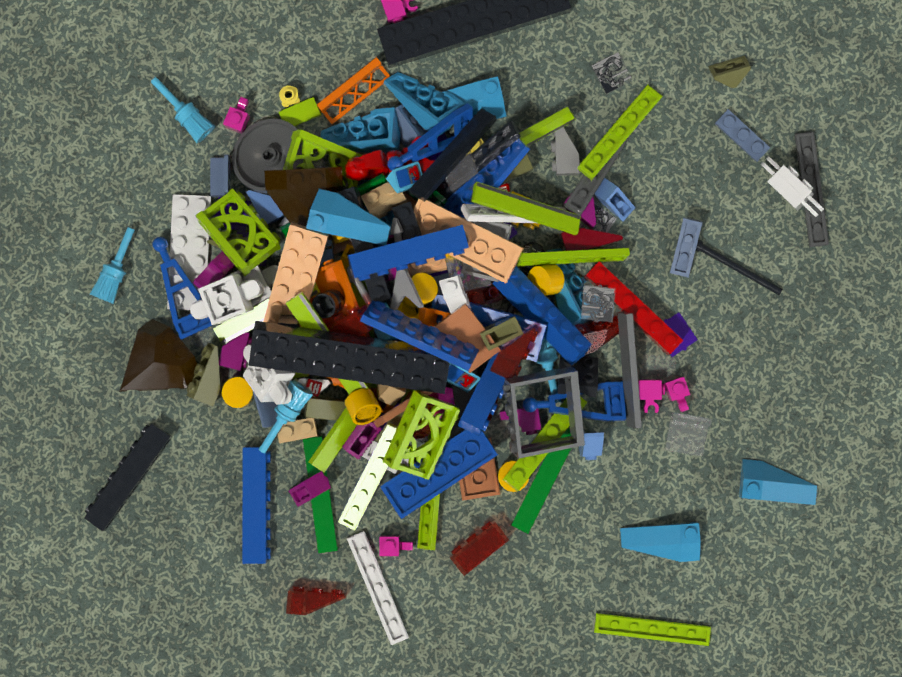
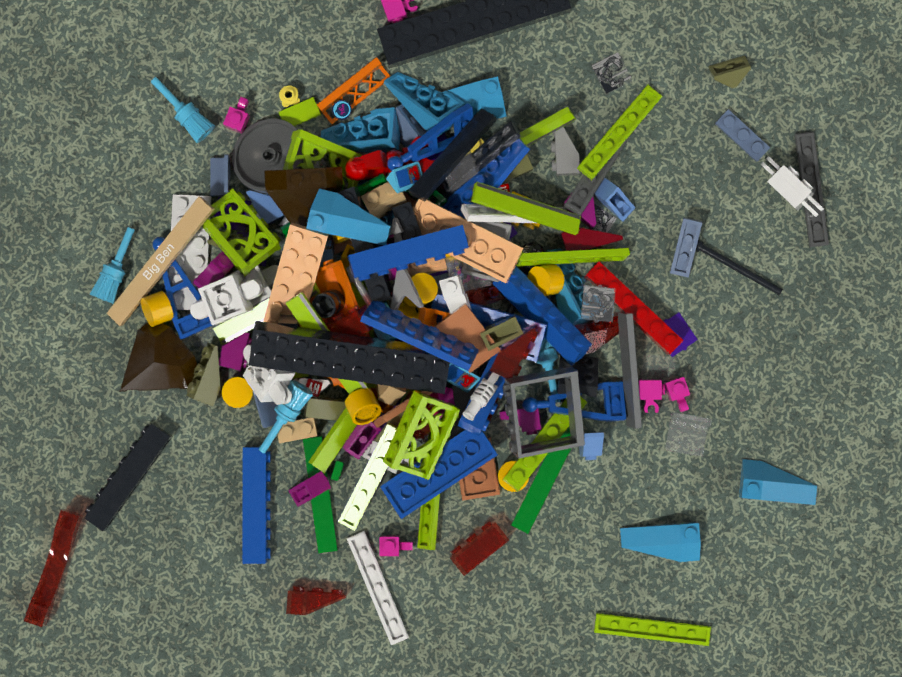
(47, 588): none -> clear red arch
(157, 308): none -> yellow piece
(160, 260): none -> tan tile
(337, 470): none -> green tile
(342, 110): none -> dark blue tile
(481, 396): none -> white hinge

